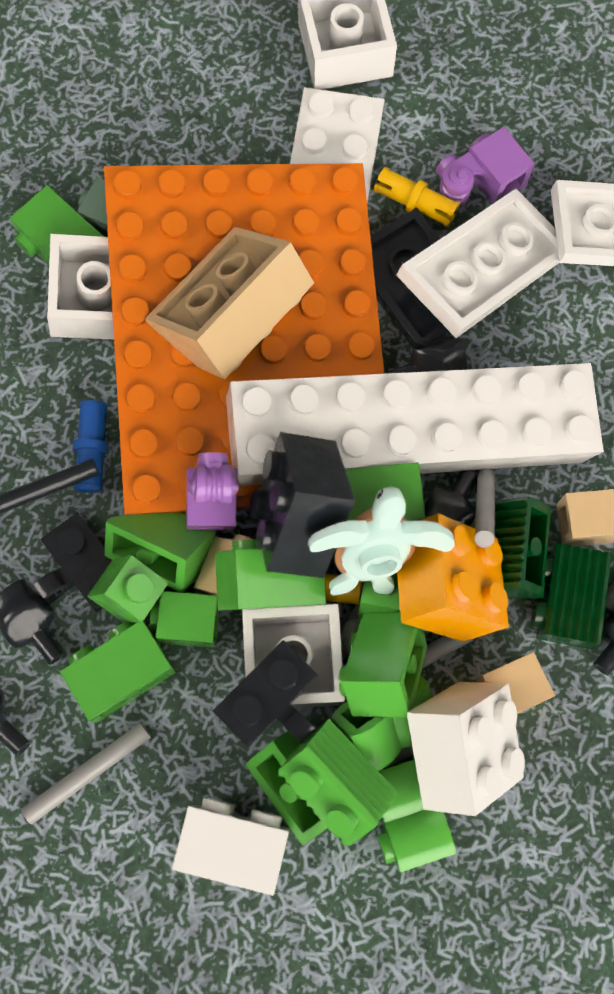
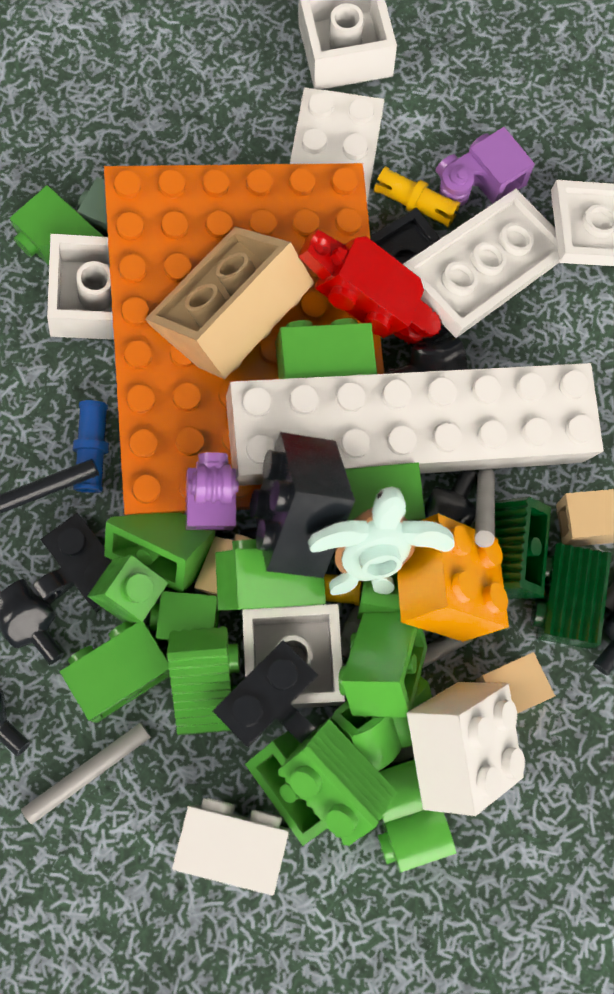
(201, 677): none -> bright green brick
(325, 350): none -> bright green brick
(370, 286): none -> red hinge

